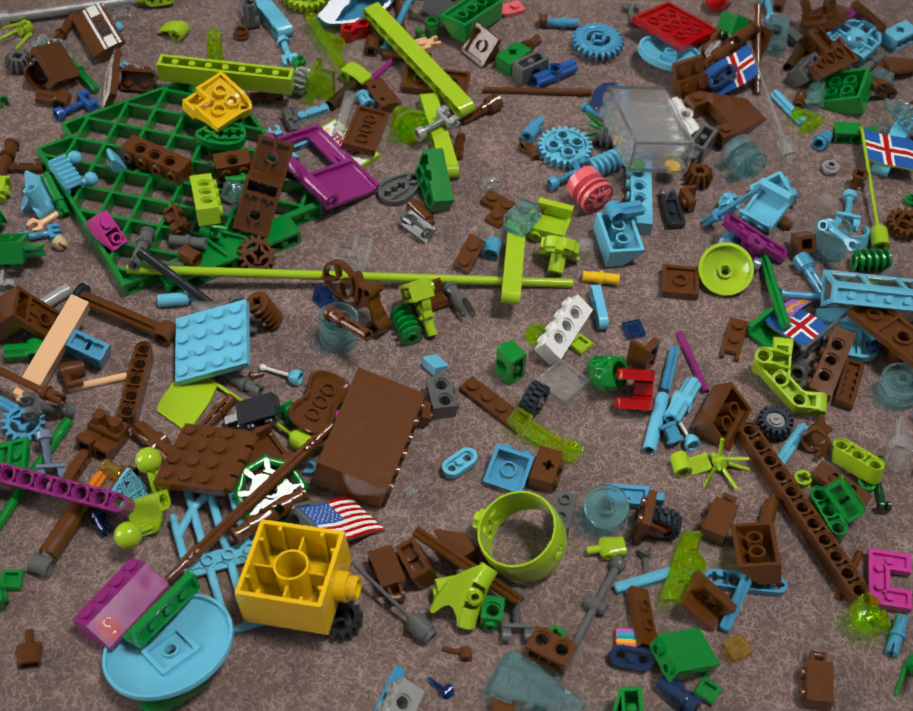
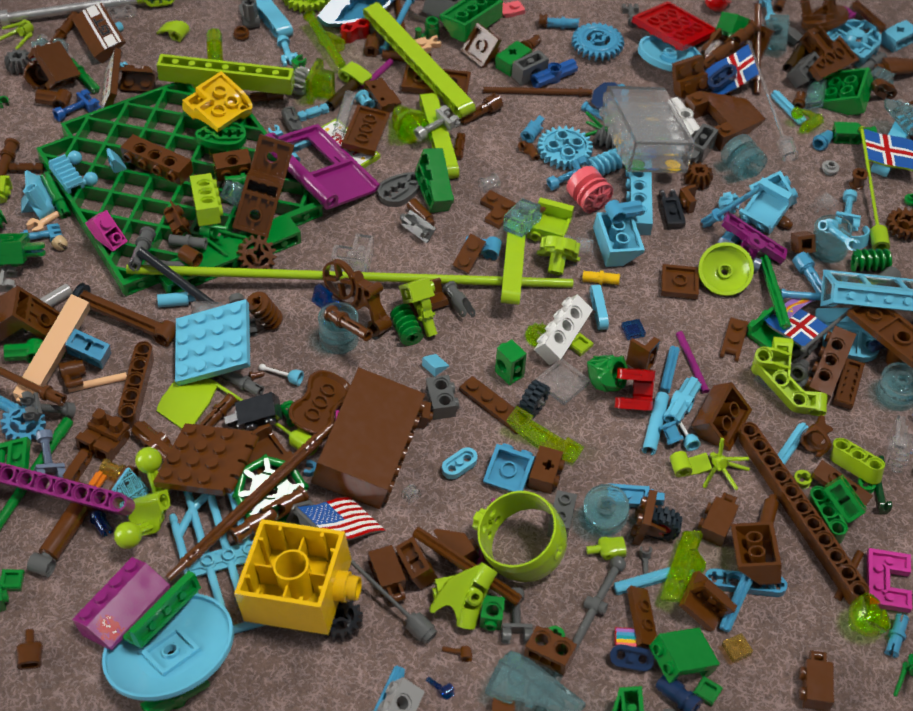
(775, 423): black wheel -> none

